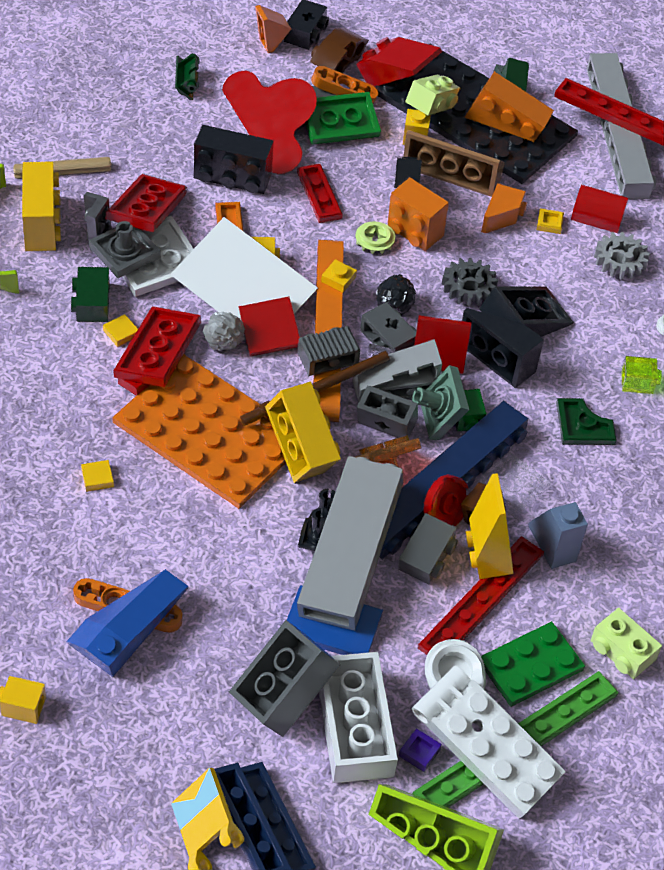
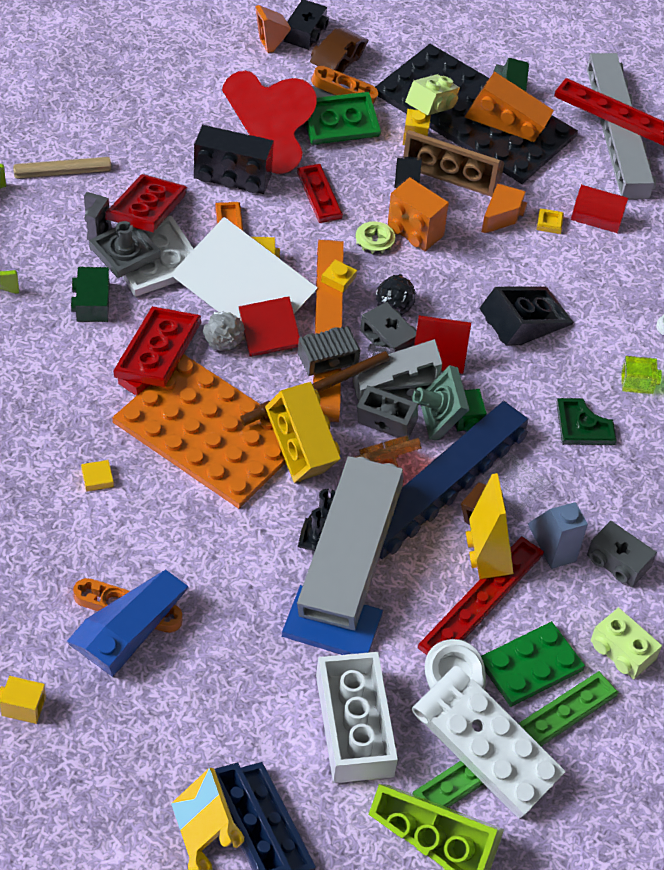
(39, 206): yellow brick -> none
(120, 330): yellow tile -> none
(186, 75): dark green hinge -> none
(284, 678): dark grey brick -> none
(395, 60): red slope -> none
(420, 750): dark purple plate -> none
(427, 549): dark grey brick -> none
(445, 499): red tile -> none
(469, 281): dark grey gear -> none
(503, 346): black slope -> none
(621, 255): light grey gear -> none
(621, 554): none -> dark grey brick

